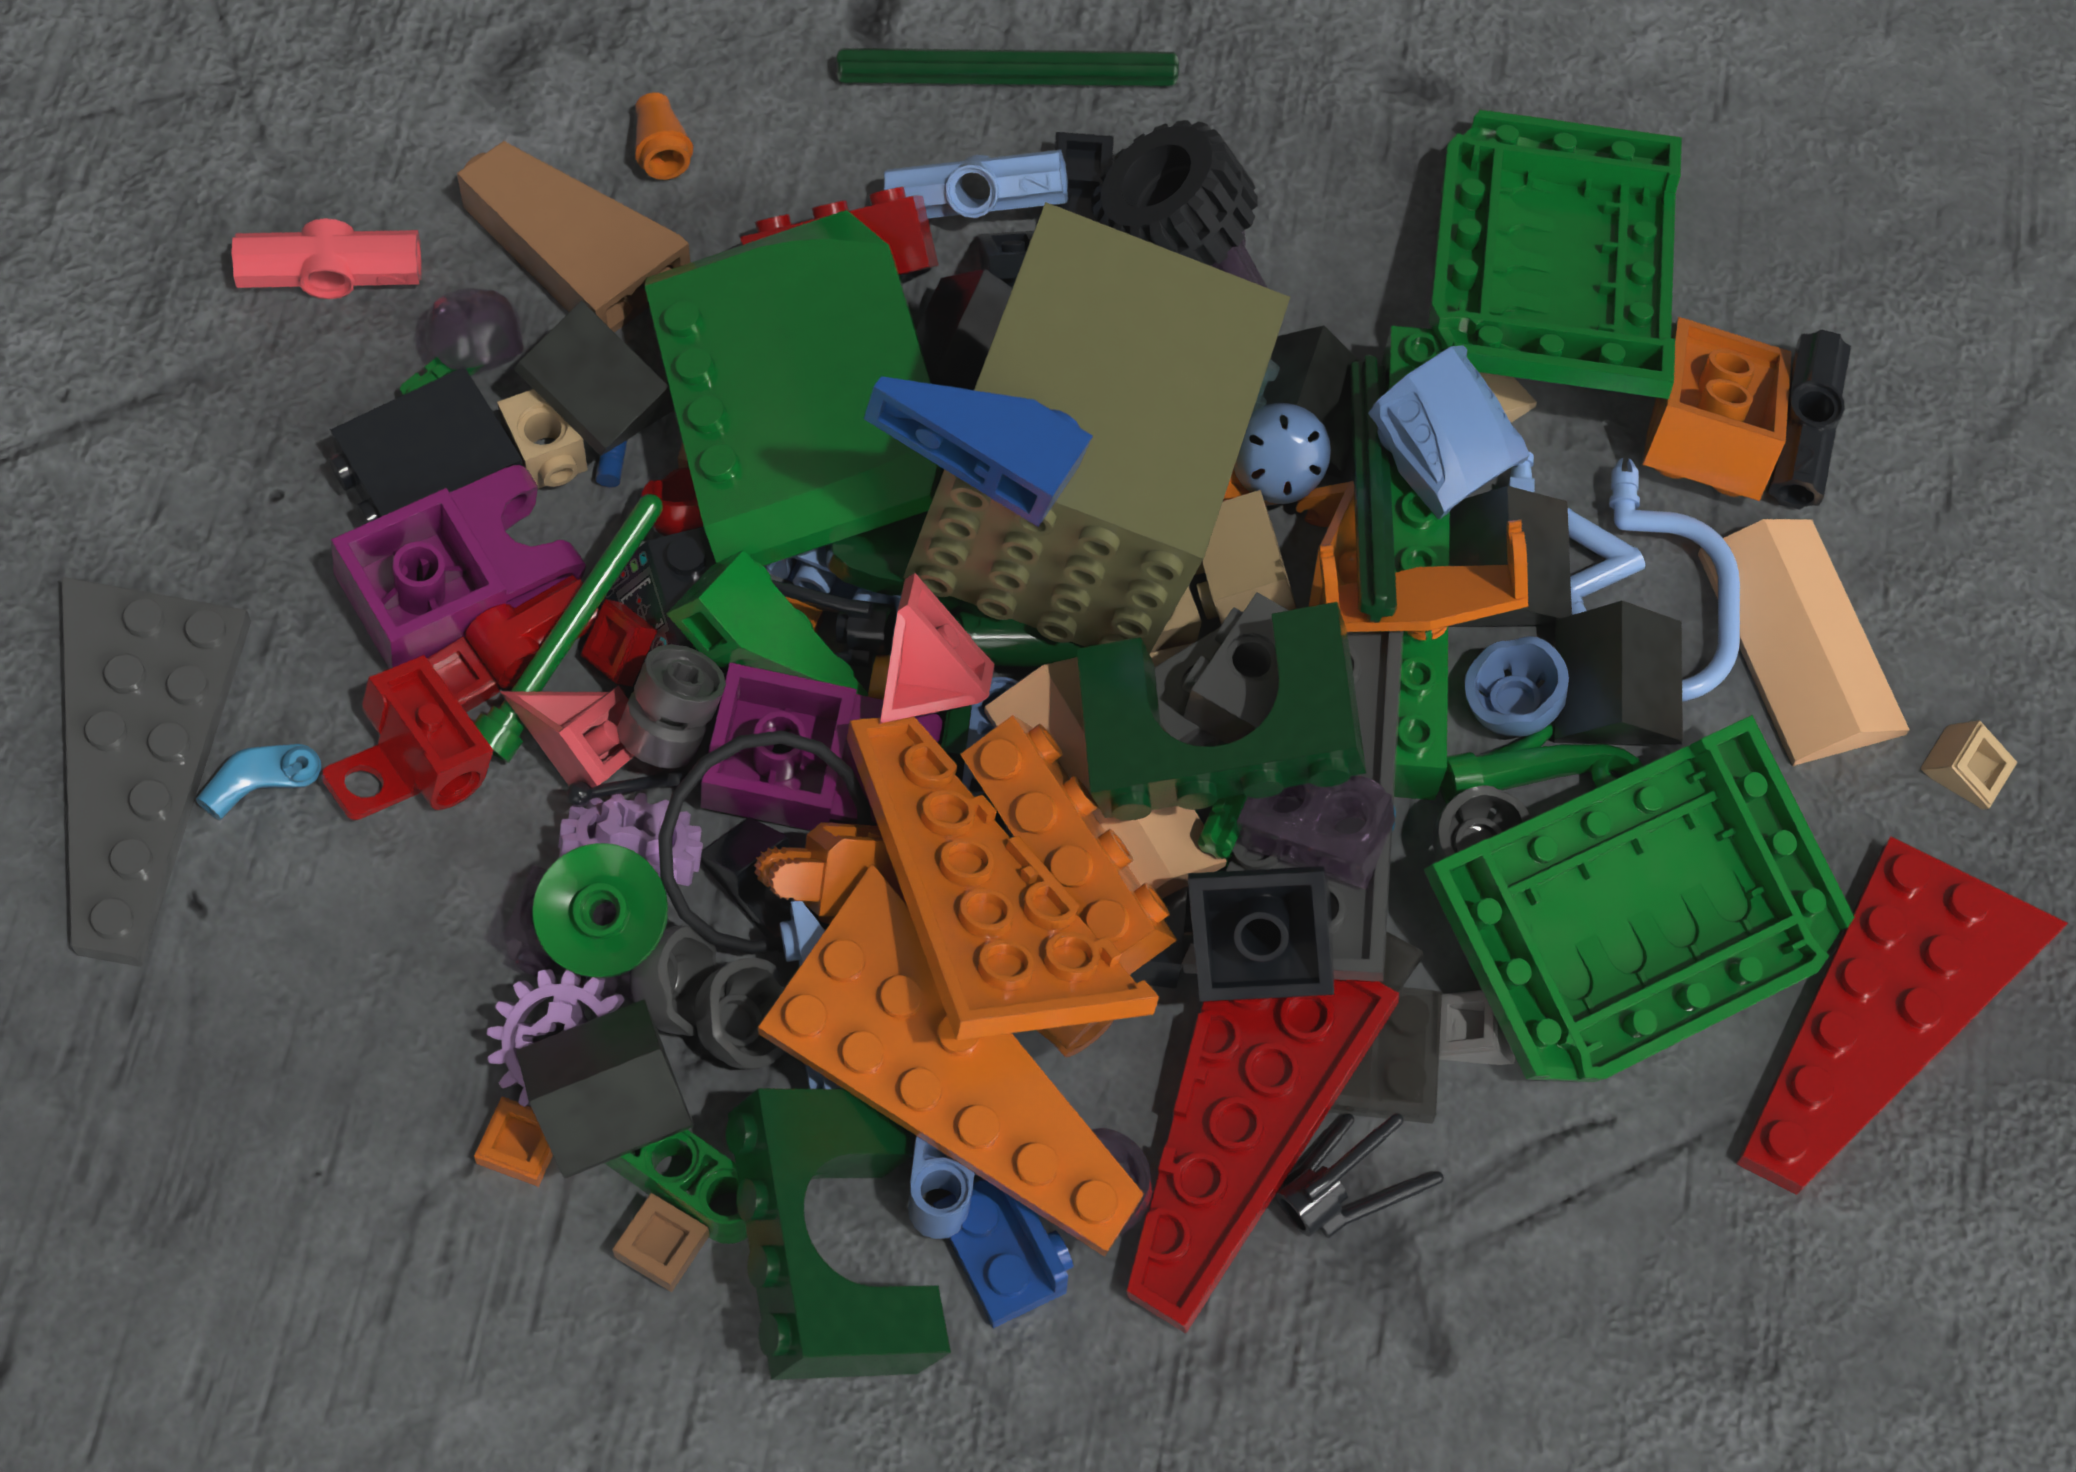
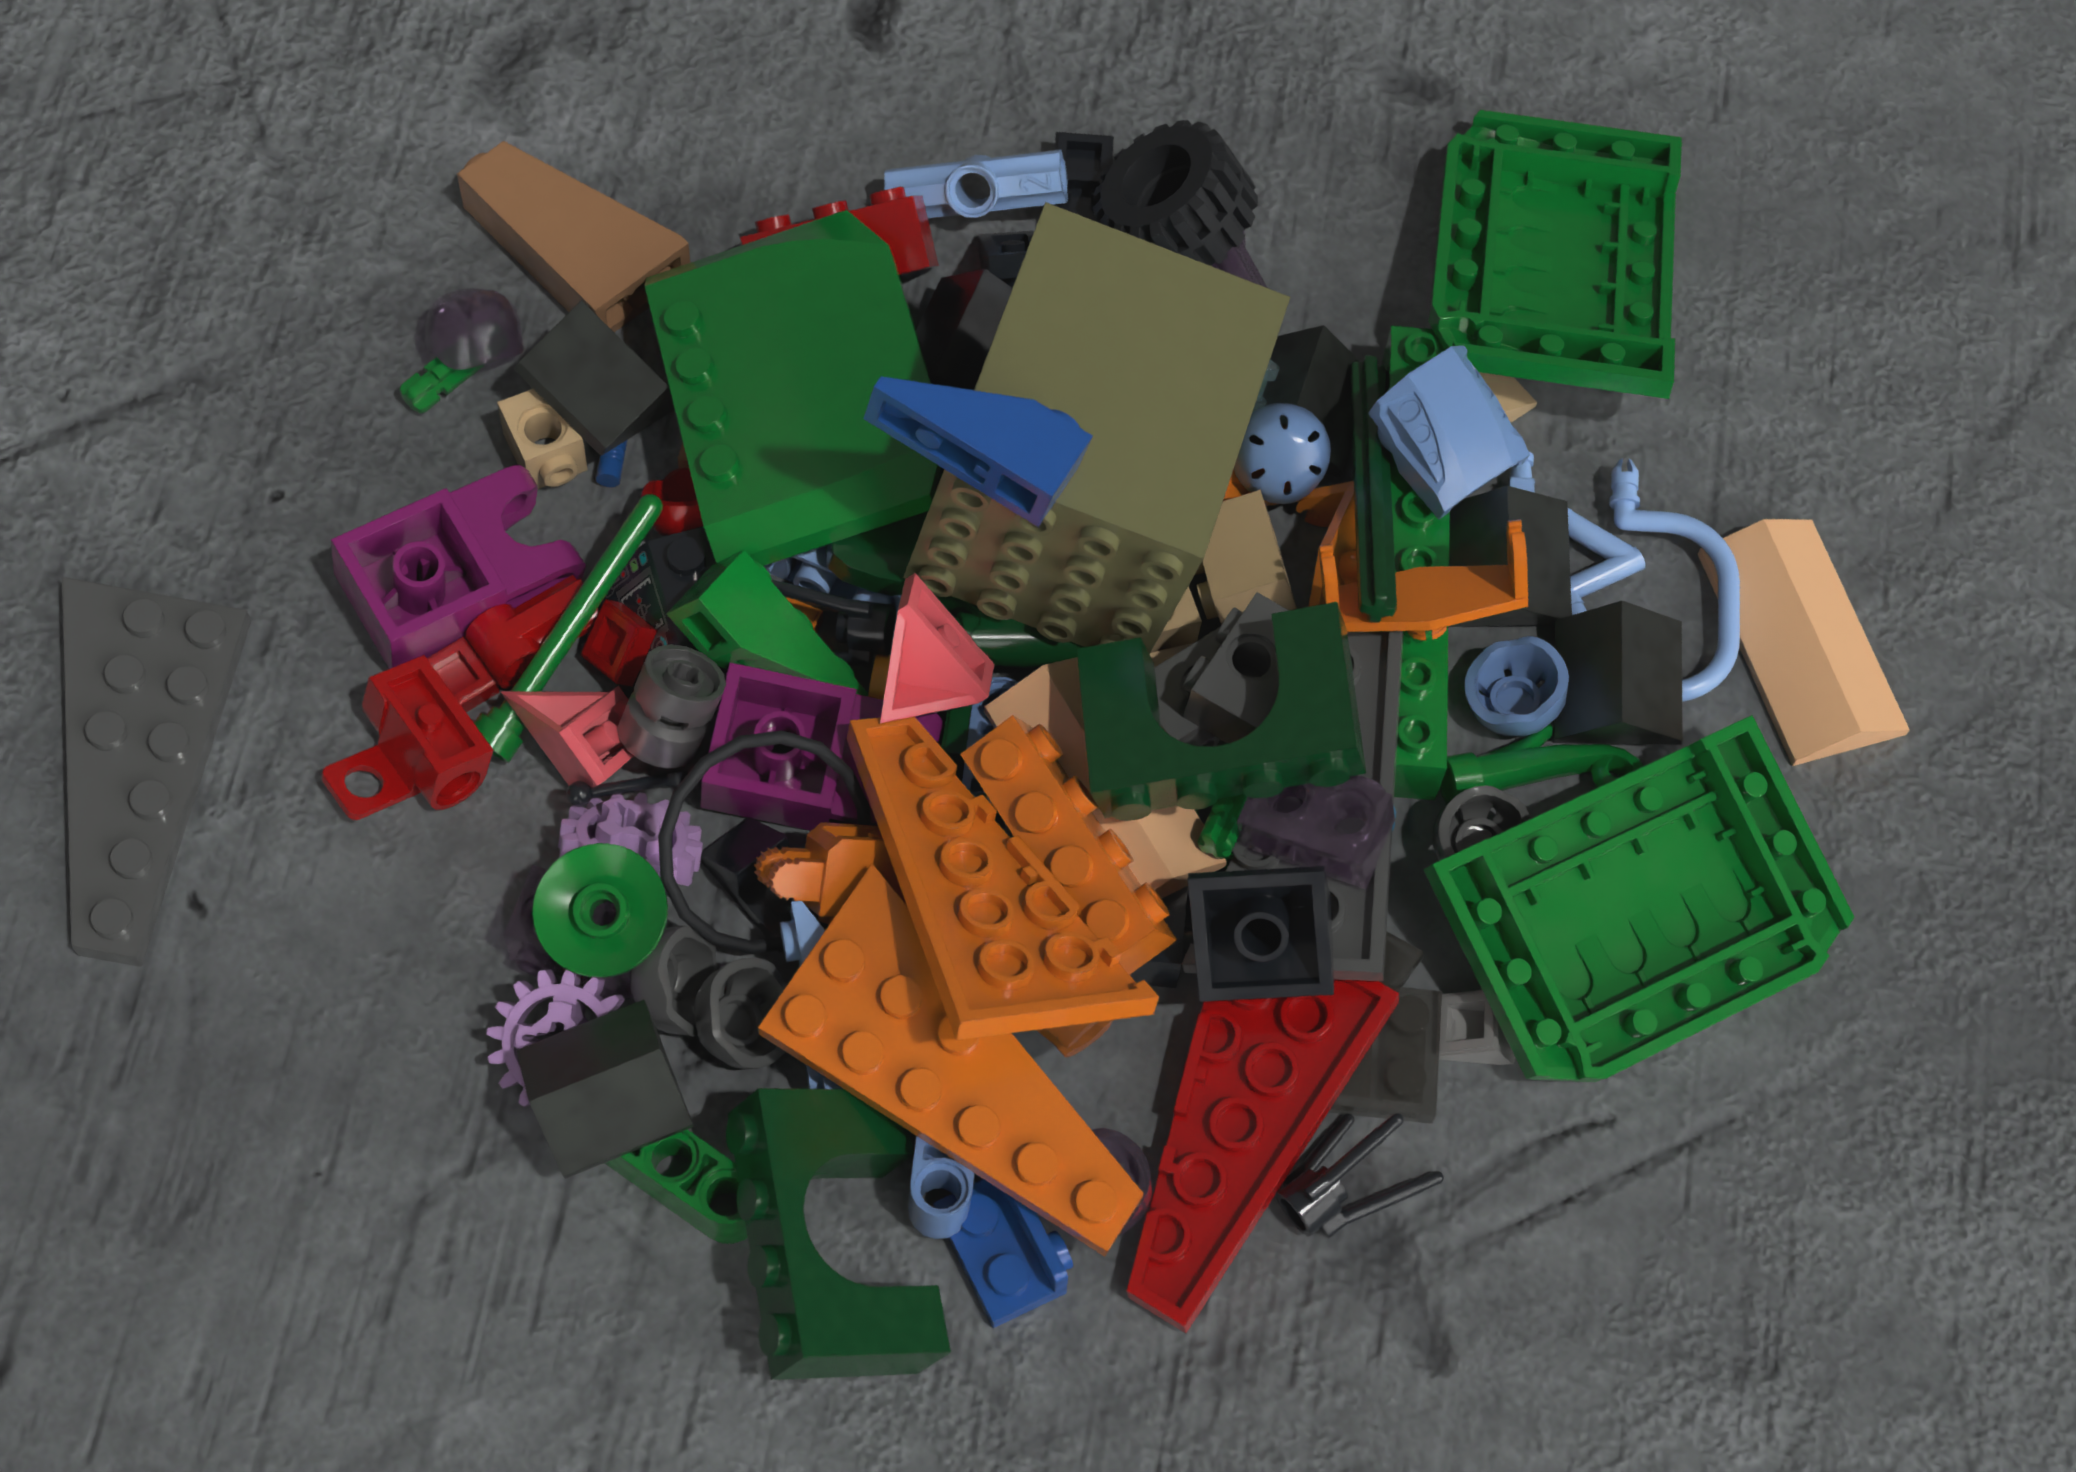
(259, 768): dark azure arm -> none
(327, 258): coral piece -> none
(420, 445): black brick -> none
(515, 1143): orange tile -> none
(660, 139): orange cone -> none
(661, 1242): medium nougat plate -> none
(1007, 67): dark green axle -> none
(1722, 412): orange slope -> none
(1816, 393): black piece -> none
(1898, 989): red wing -> none
(1970, 763): tan slope -> none

